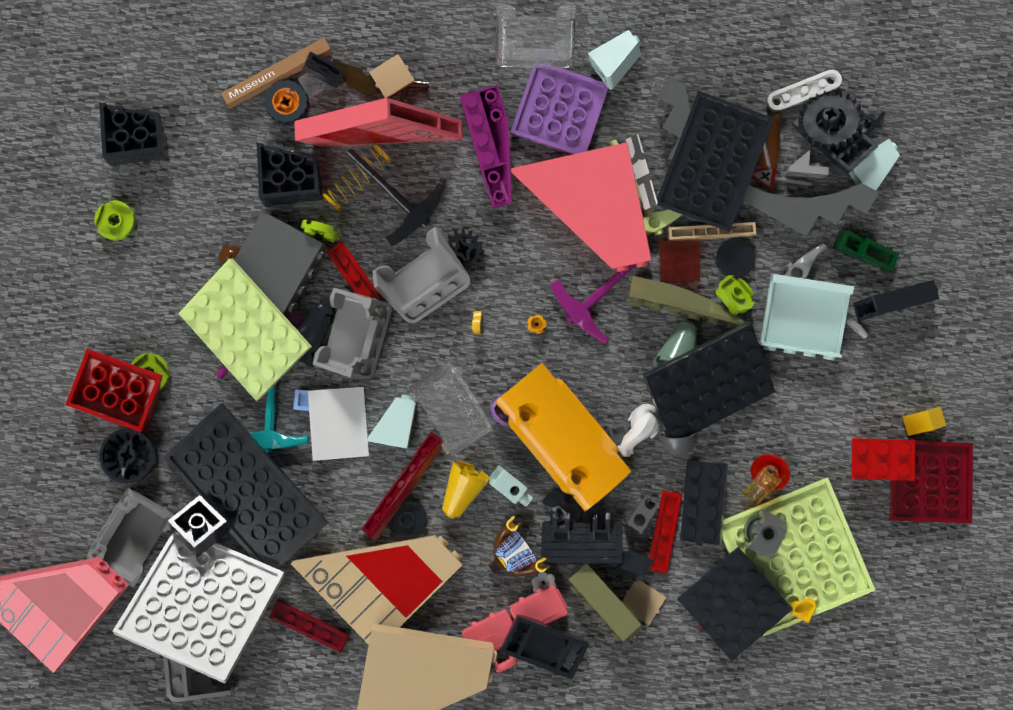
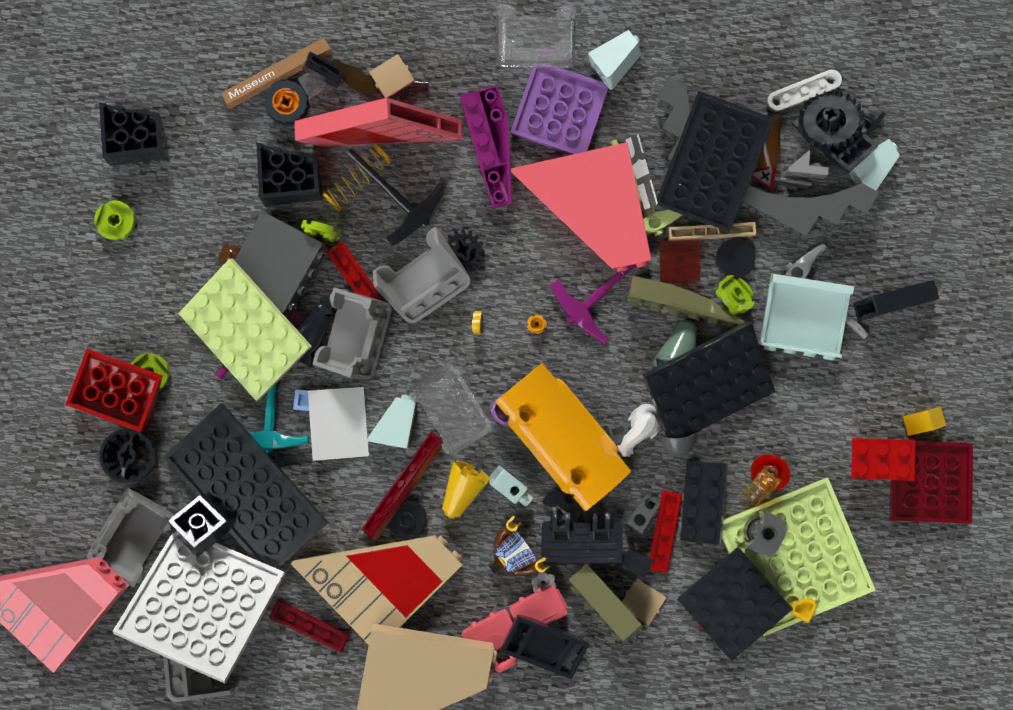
(865, 250): dark green slope -> none

